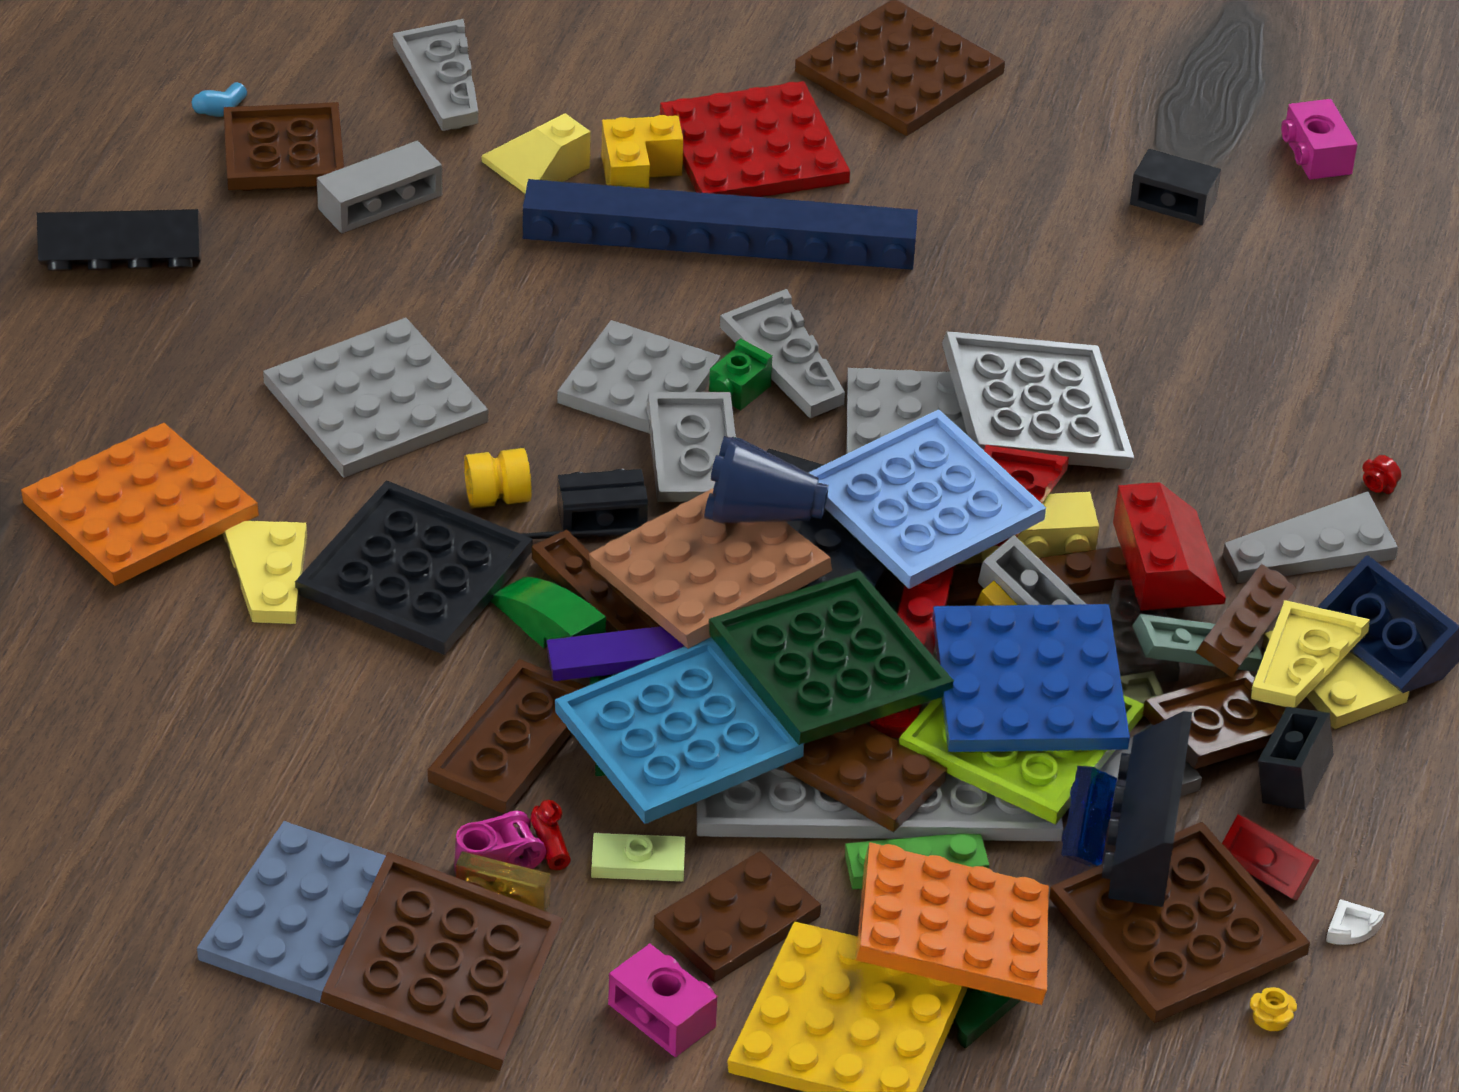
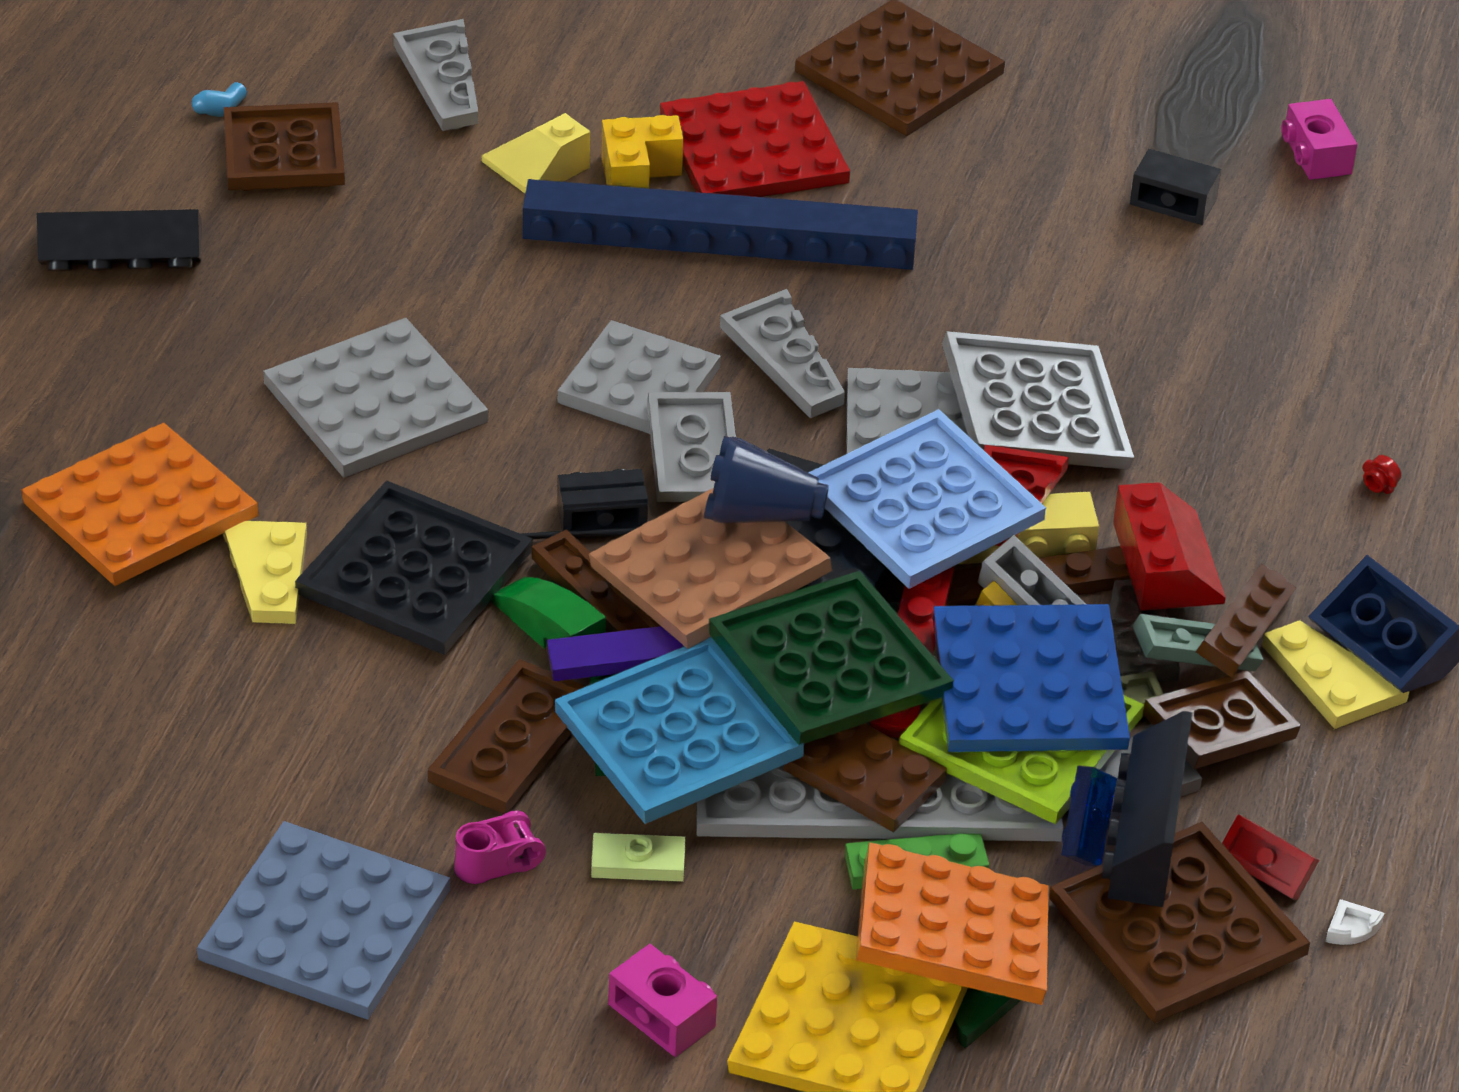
(379, 186): light grey brick -> none
(442, 961): reddish brown plate -> none
(497, 478): yellow wheel -> none
(507, 879): clear yellow plate -> none
(545, 823): red arm -> none
(736, 916): reddish brown plate -> none
(743, 373): green brick -> none
(1273, 1009): yellow plate -> none
(1295, 758): black brick -> none
(1303, 651): light yellow wing -> none
(1314, 541): light grey wing -> none

